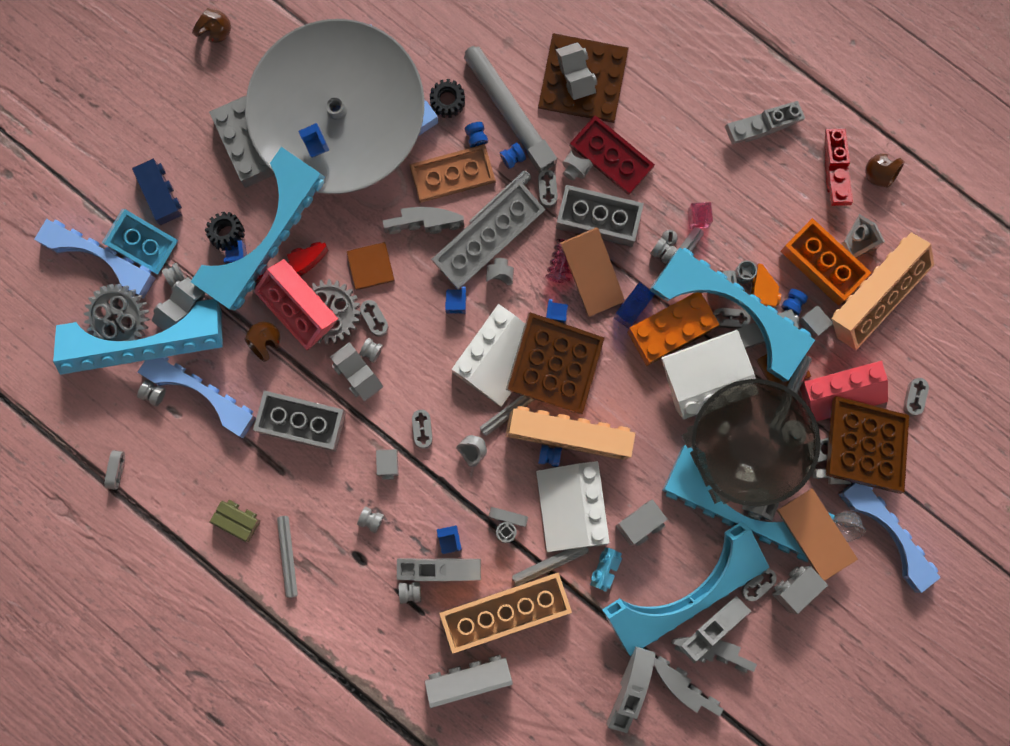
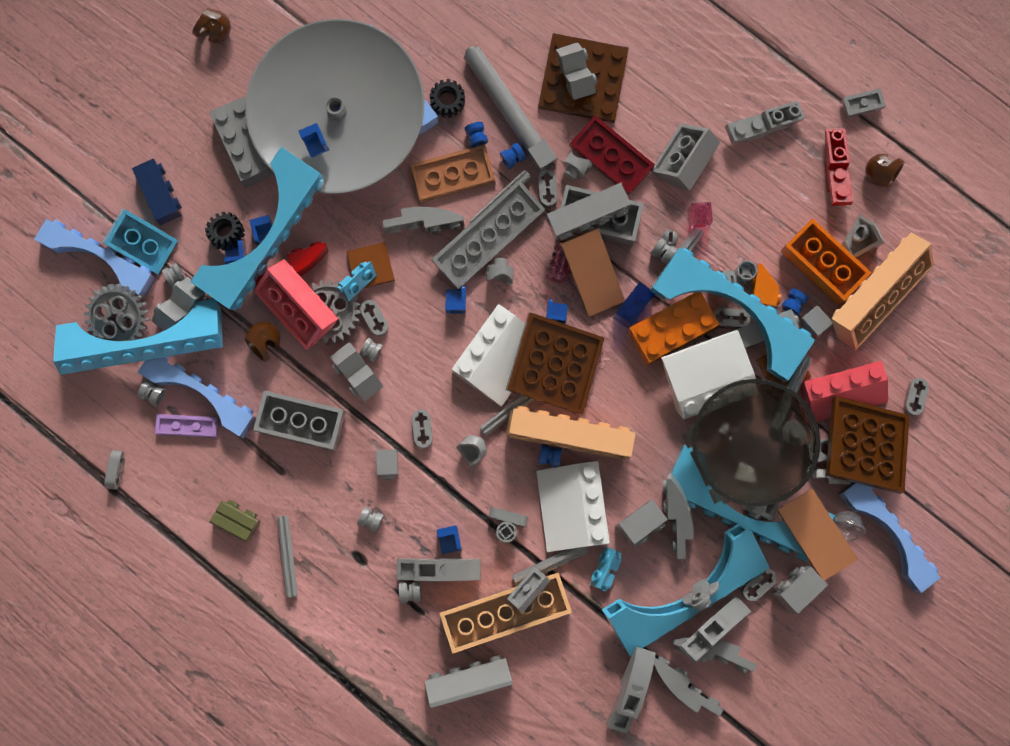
(186, 426): none -> lavender tile
(260, 228): none -> blue panel
(361, 277): none -> medium azure hinge
(528, 589): none -> light grey plate
(588, 211): none -> light grey brick
(678, 509): none -> light grey slope
(686, 156): none -> light grey slope
(700, 594): none -> light grey plate
(863, 103): none -> light grey plate

